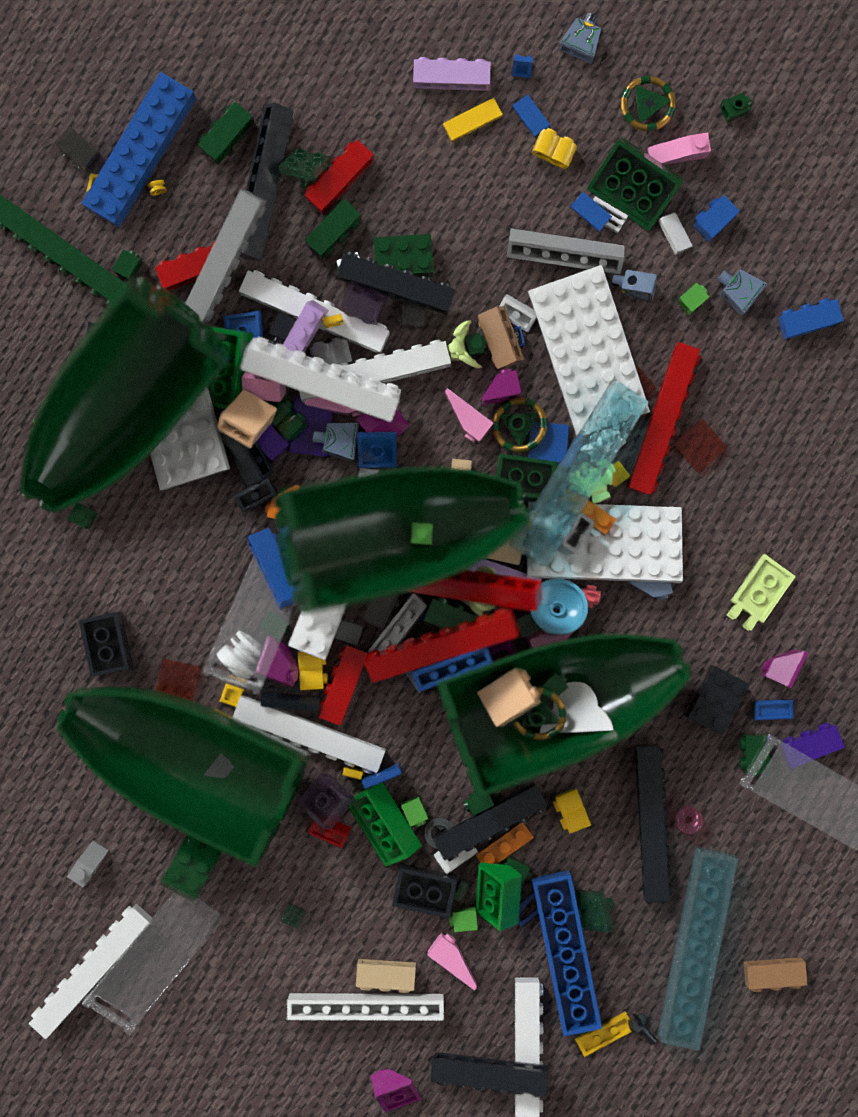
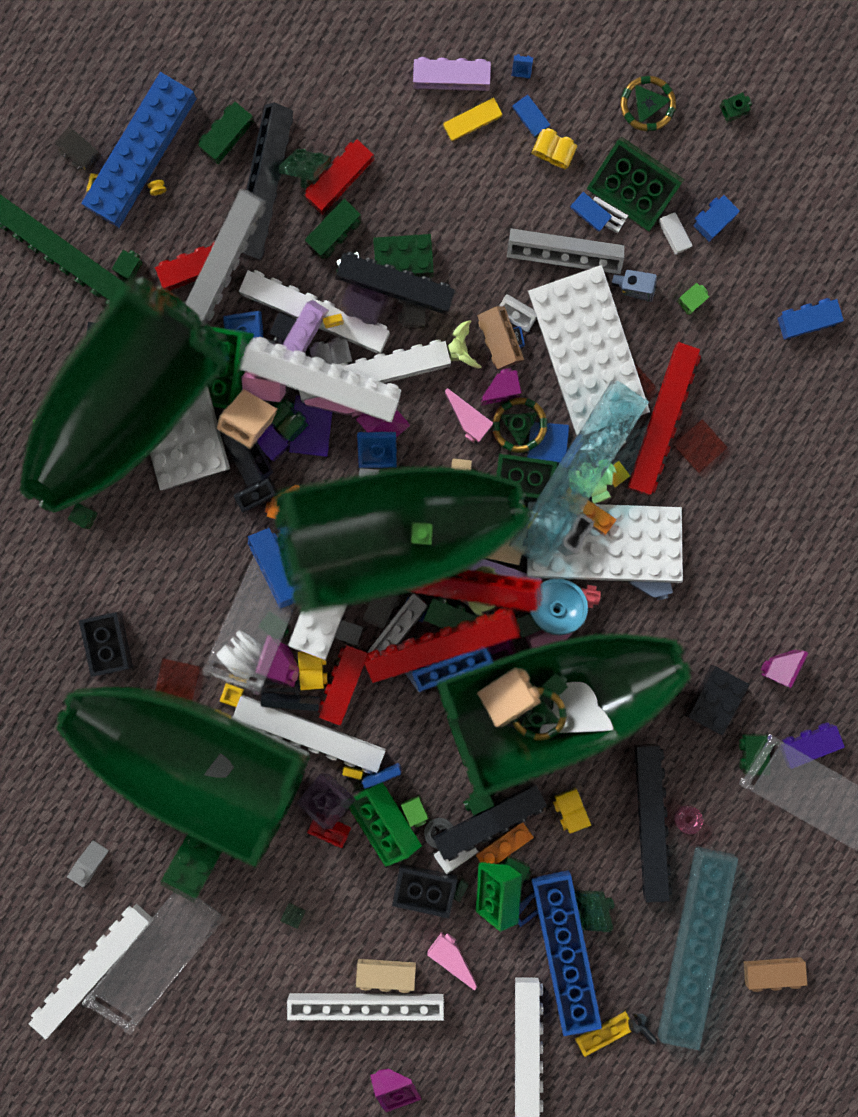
(338, 440): sand blue torso -> none
(463, 919): bright green brick -> none
(476, 345): dark green brick -> none
(490, 1074): black brick -> none
(582, 38): sand blue torso -> none
(682, 149): bright pink slope -> none
(740, 290): sand blue torso -> none
(760, 591): yellowish green tile -> none
(773, 709): blue tile -> none

